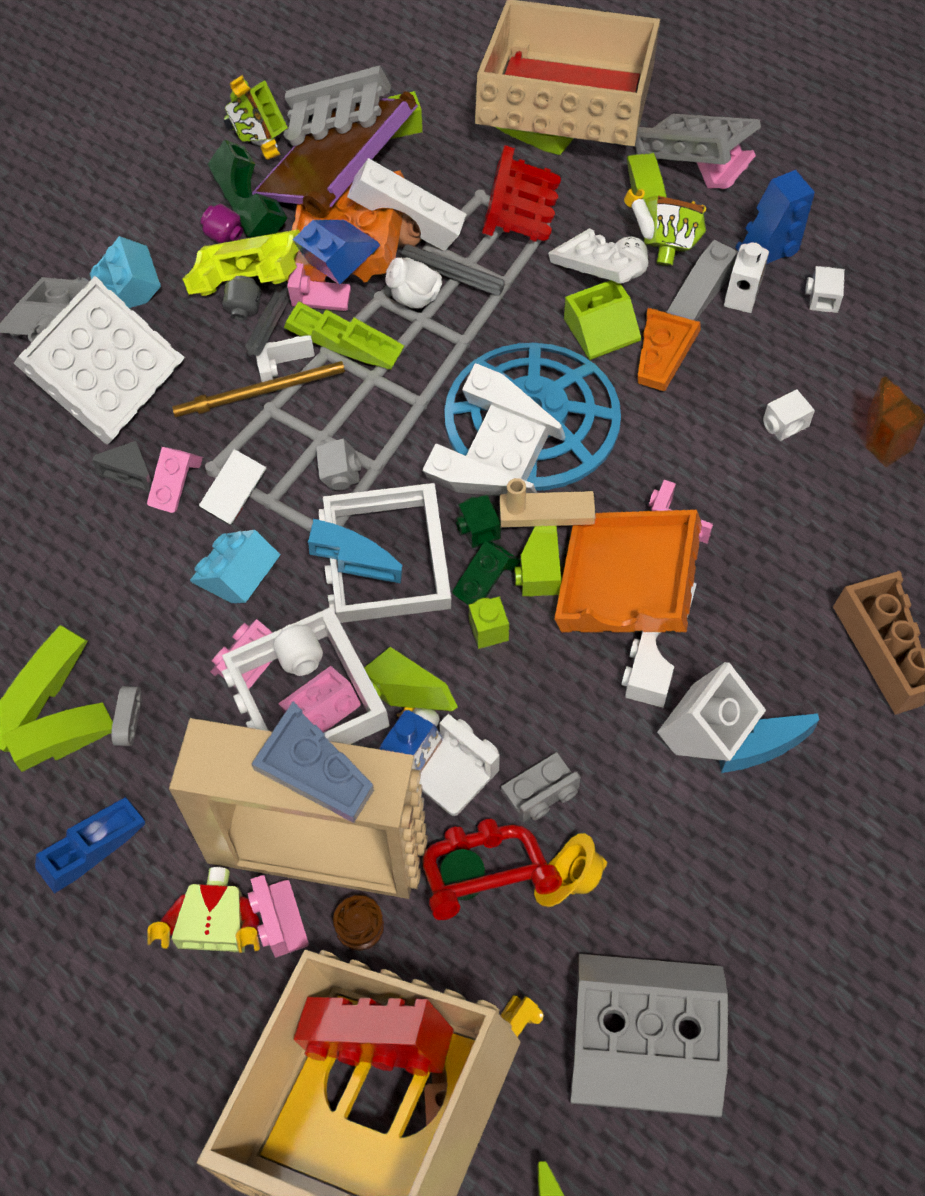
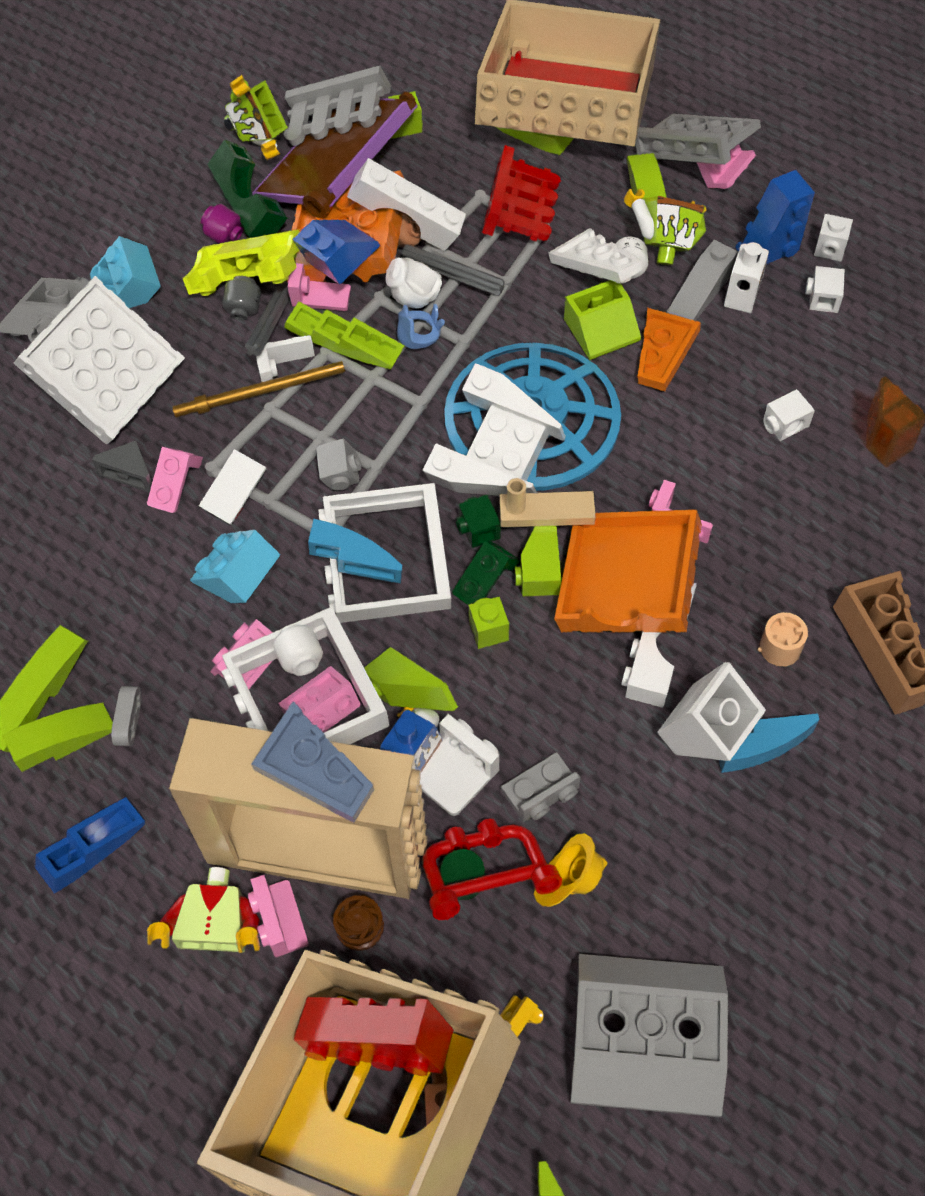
(406, 332): none -> medium blue piece
(783, 639): none -> light nougat piece
(833, 237): none -> white brick

